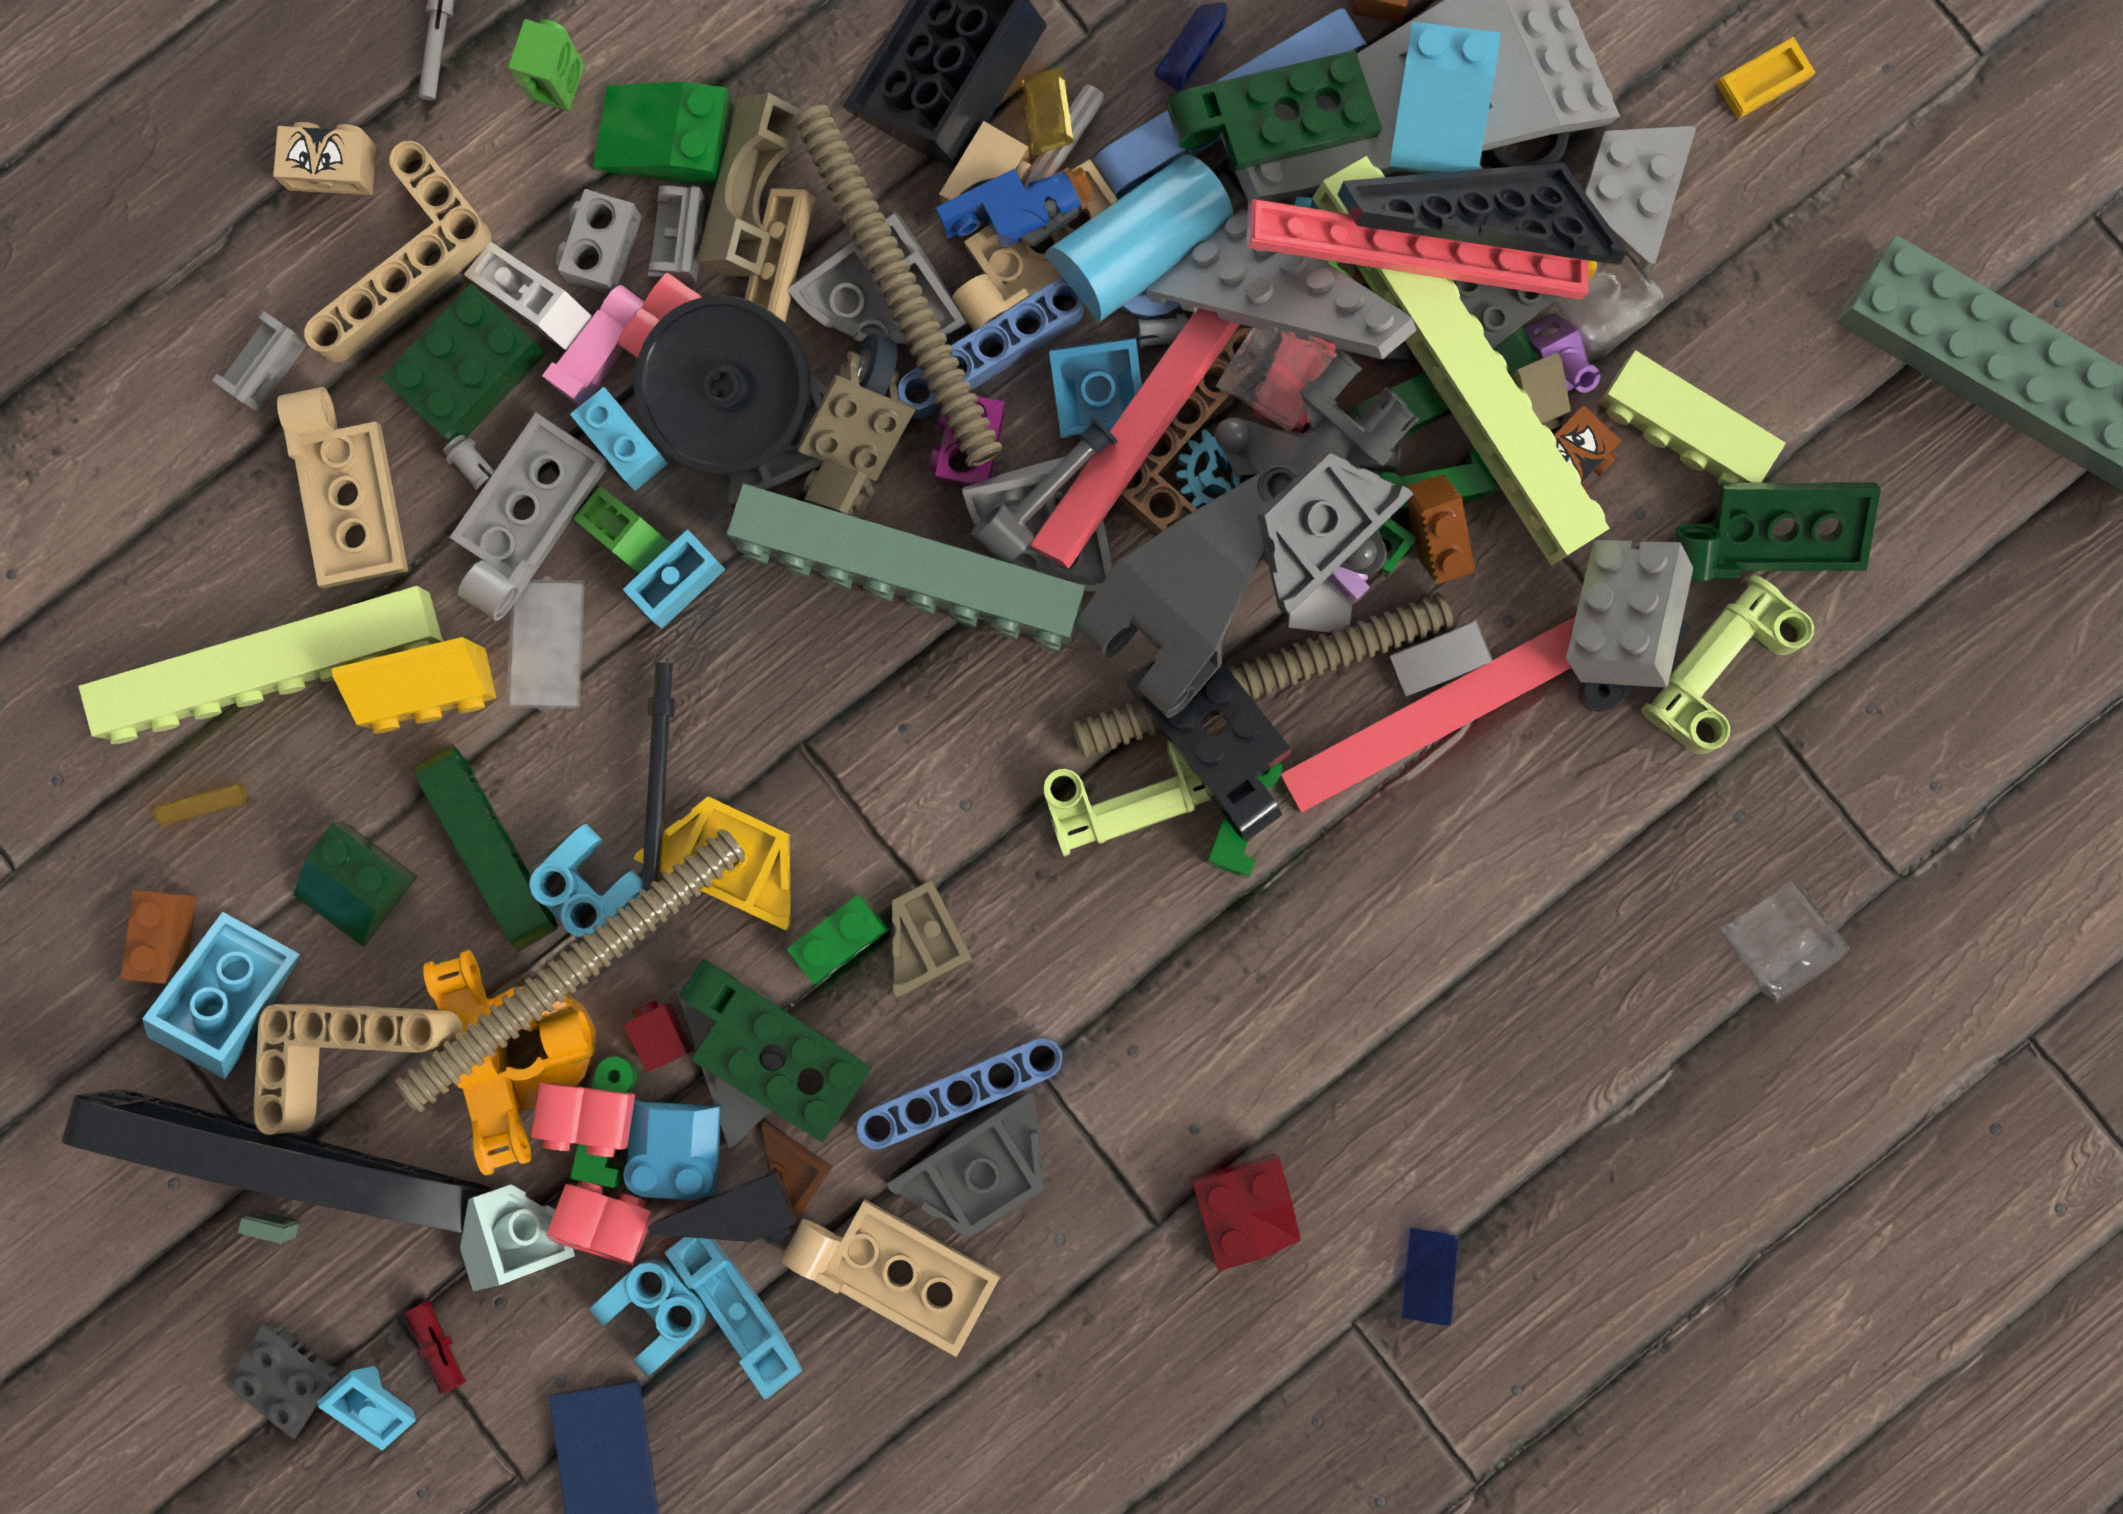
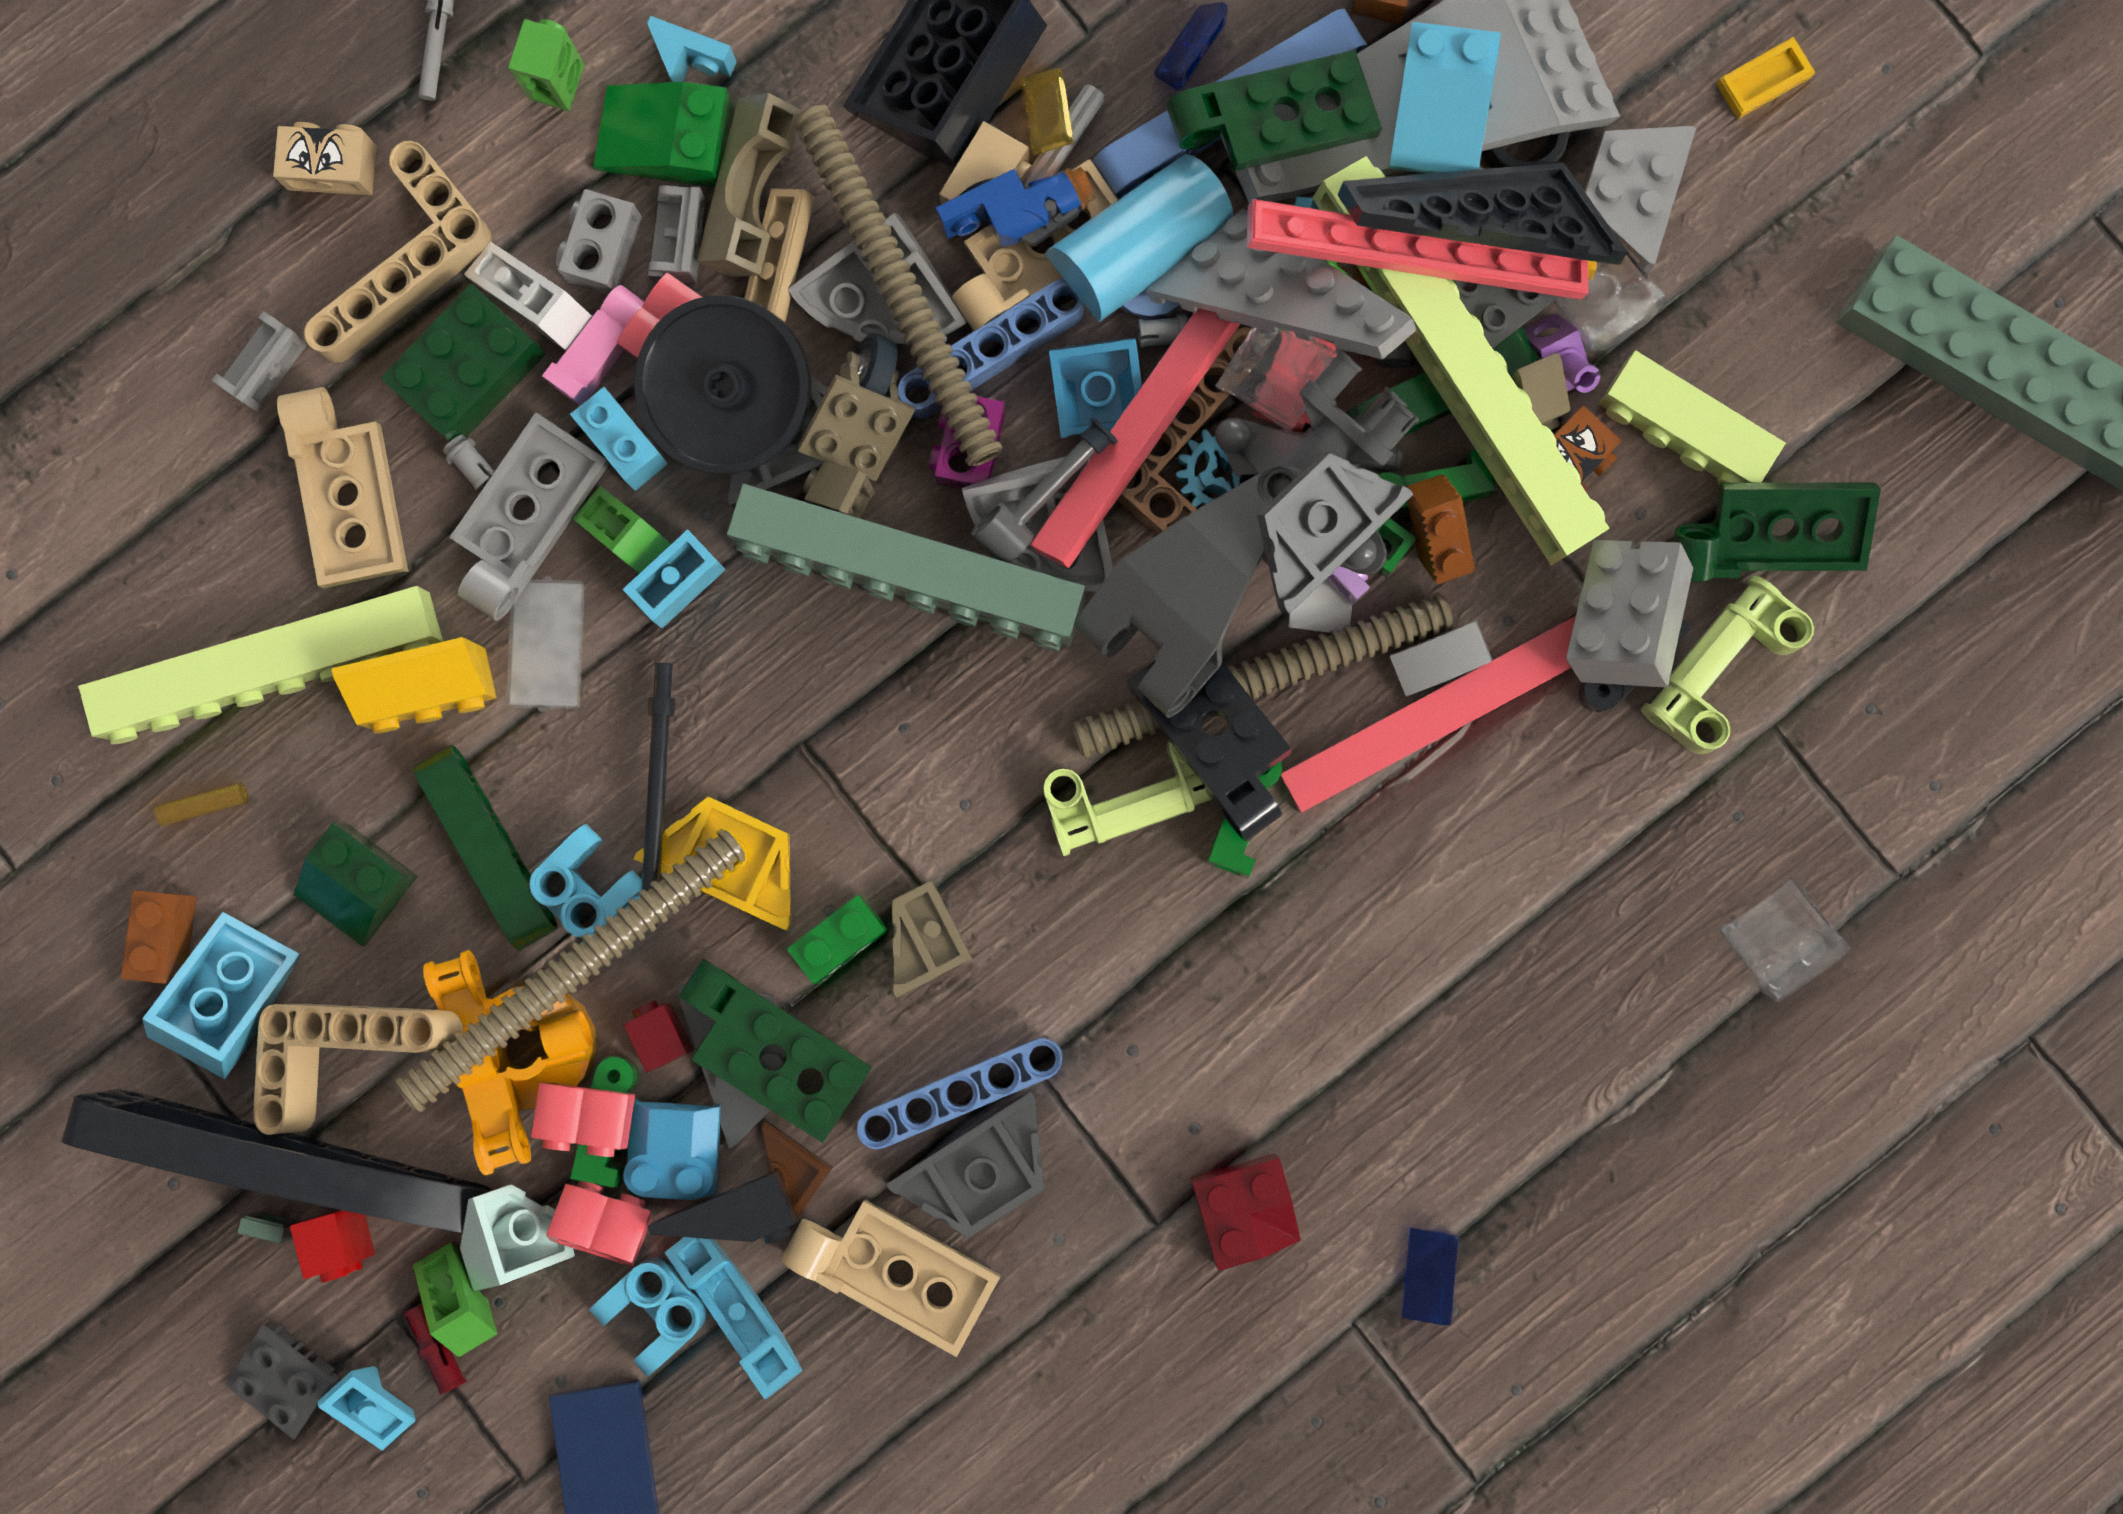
(332, 1244): none -> red brick
(452, 1309): none -> bright green arch
(682, 47): none -> medium azure slope

